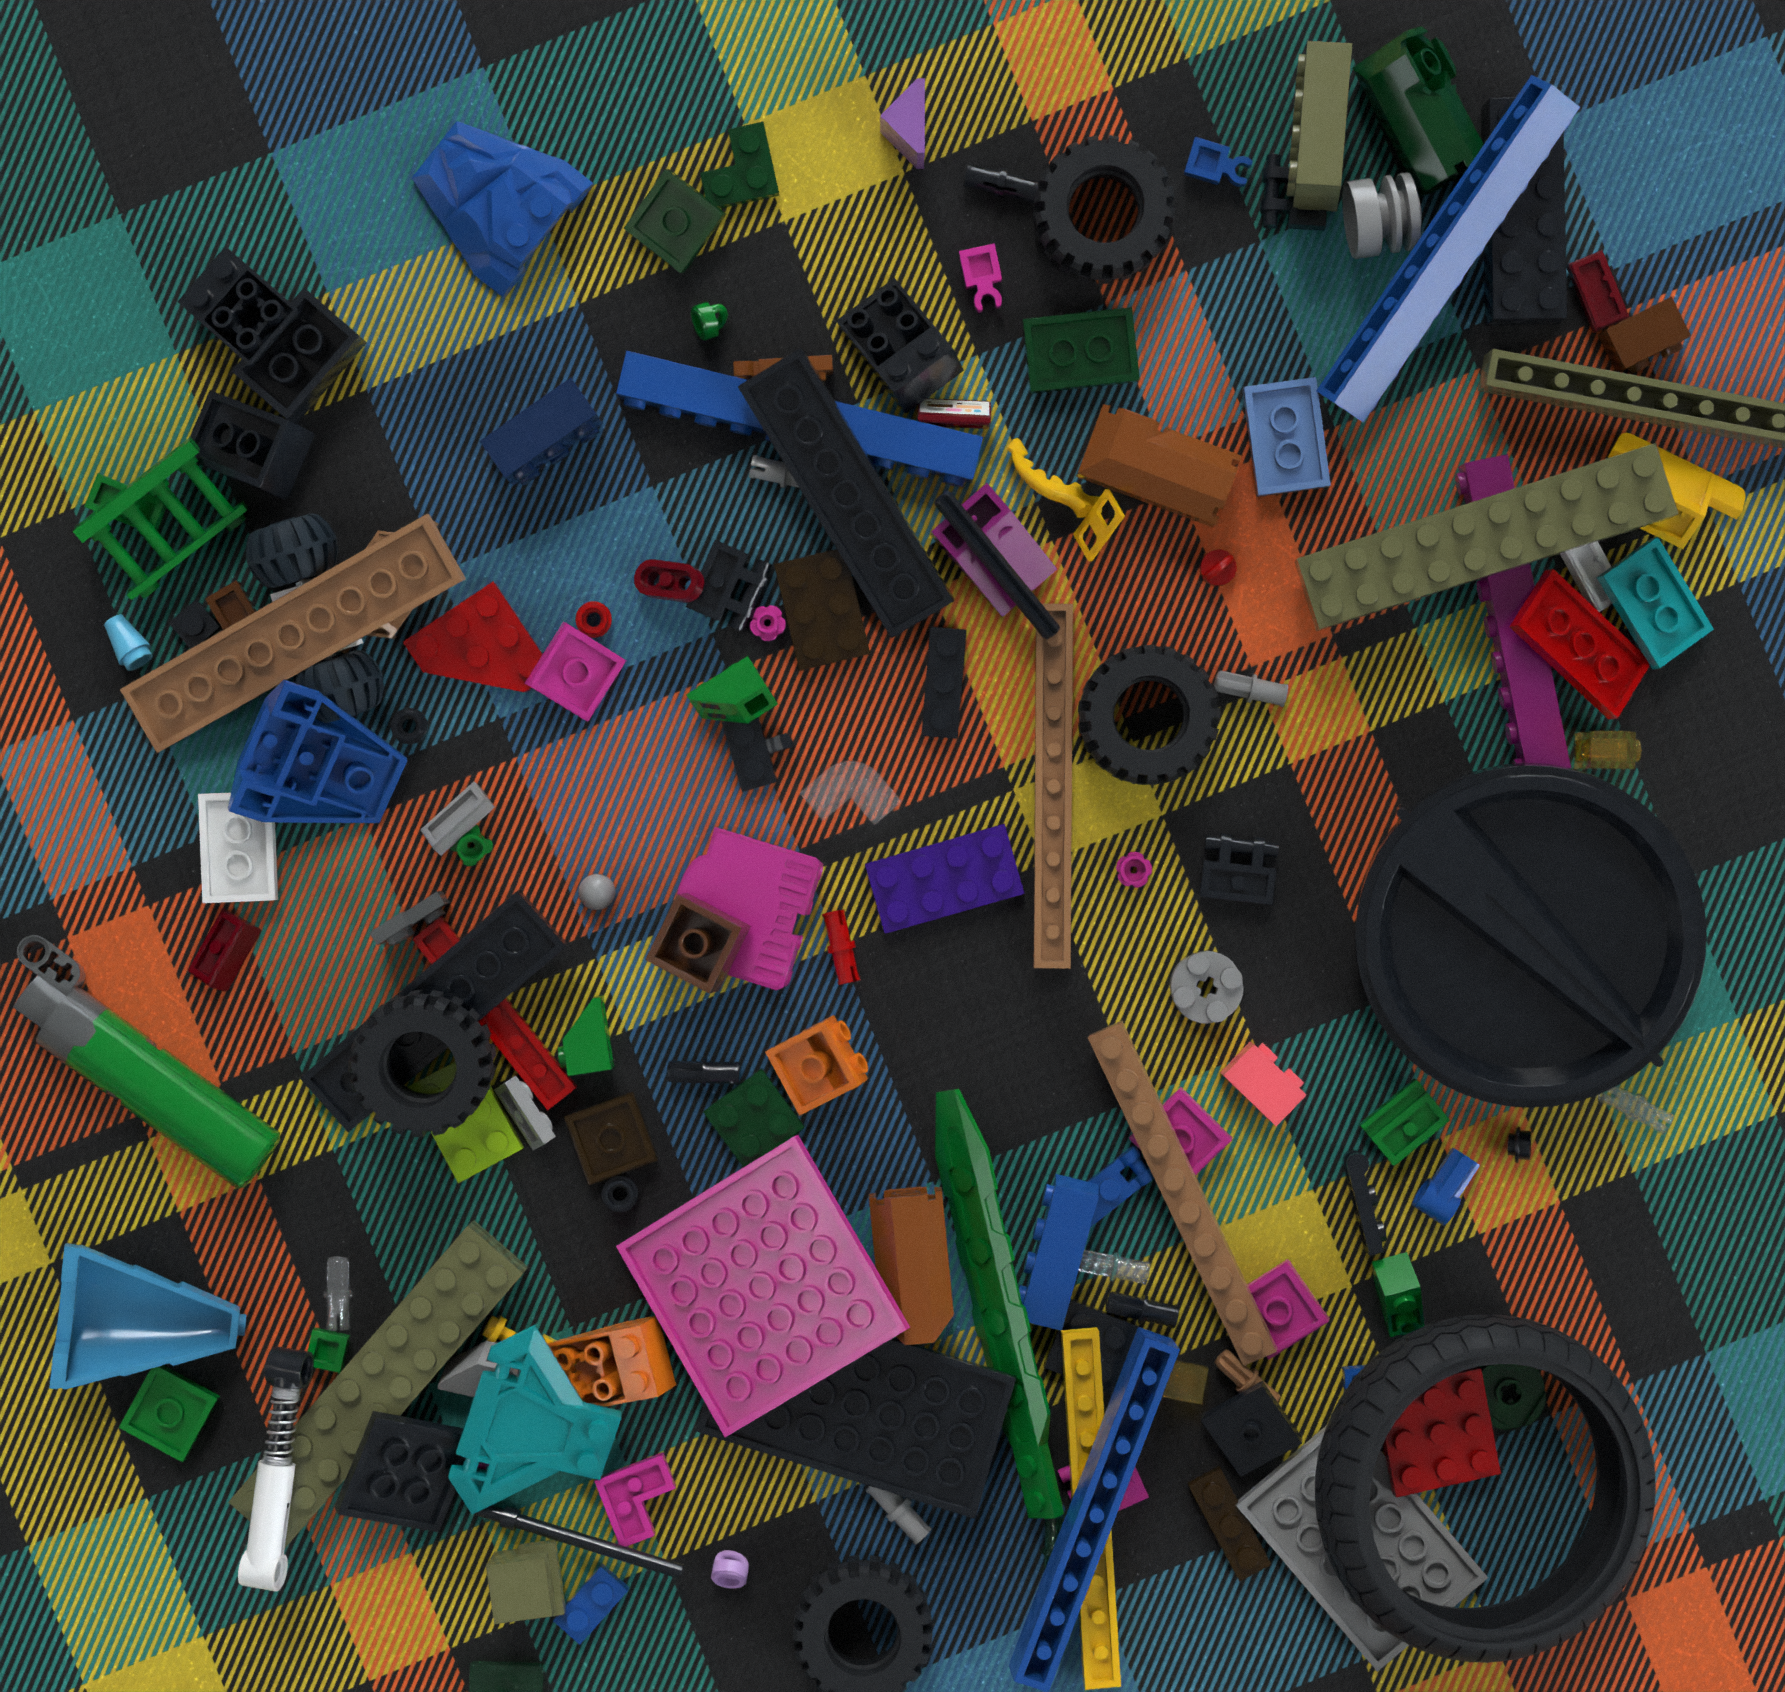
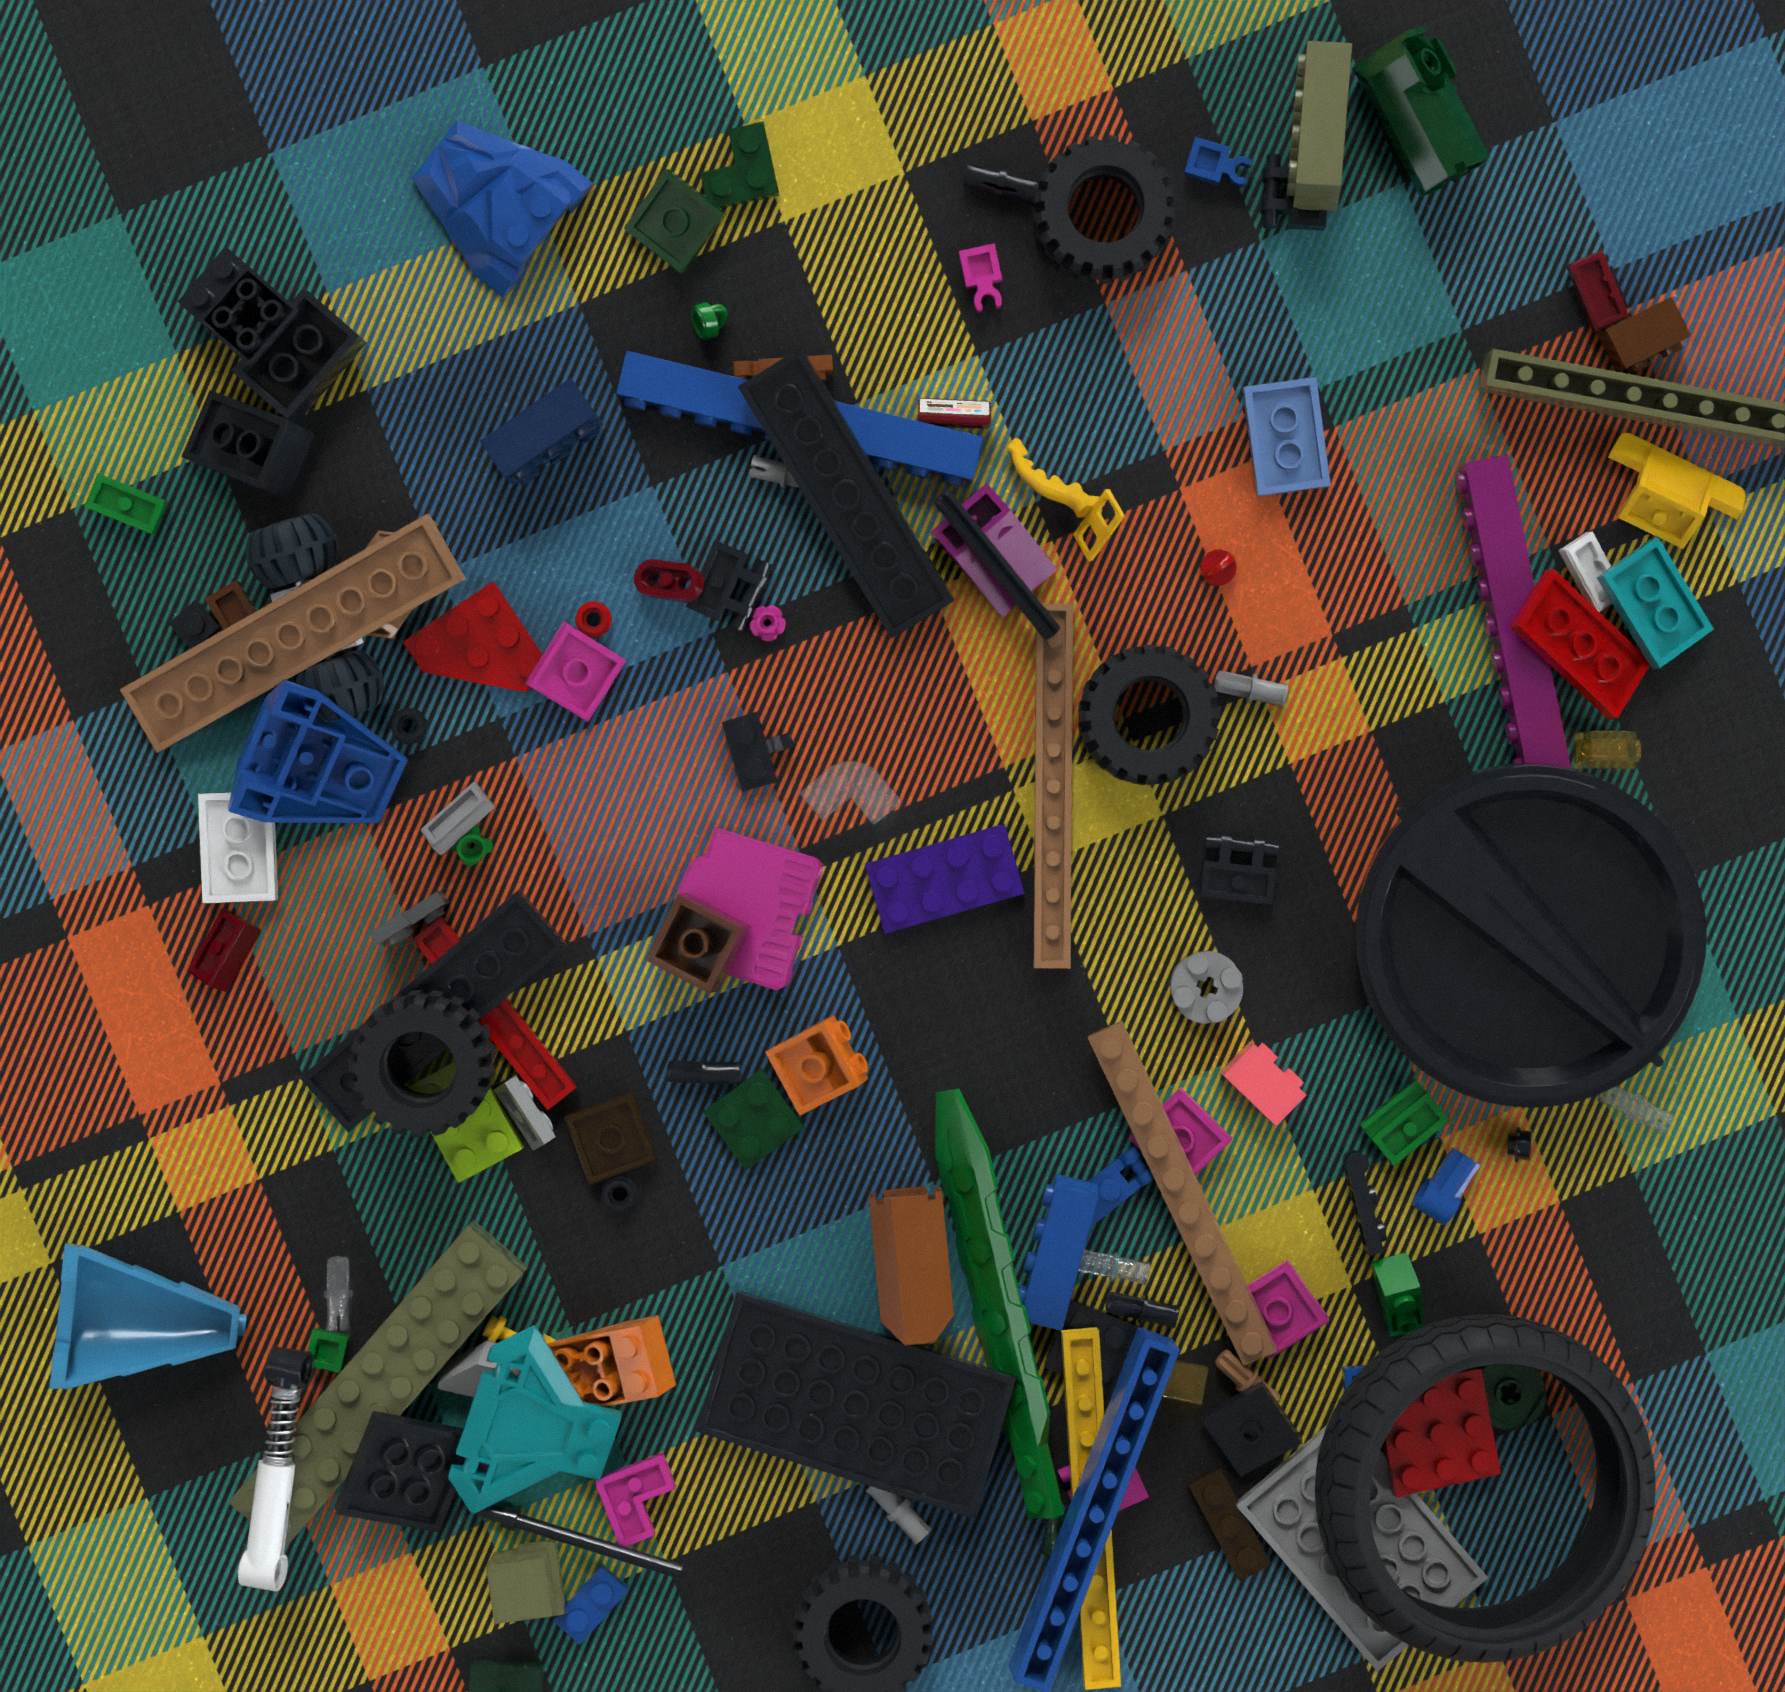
(127, 643): medium azure cone -> none
(144, 1078): green piece -> none
(156, 484): green fence -> none
(169, 1412): green plate -> none
(588, 1042): green slope -> none
(597, 891): light grey piece -> none
(730, 1569): lavender tile -> none
(733, 695): green slope -> none
(762, 1286): dark pink plate -> none
(821, 609): dark brown plate -> none
(841, 947): red pin -> none
(900, 345): black slope -> none
(905, 123): medium lavender slope -> none
(943, 682): black plate -> none
(1081, 350): dark green plate -> none
(1143, 867): dark pink plate -> none
(1158, 466): dark orange brick -> none
(1387, 215): light grey wheel -> none
(1448, 247): brick -> none
(1486, 537): olive brick -> none
(1528, 249): black brick -> none

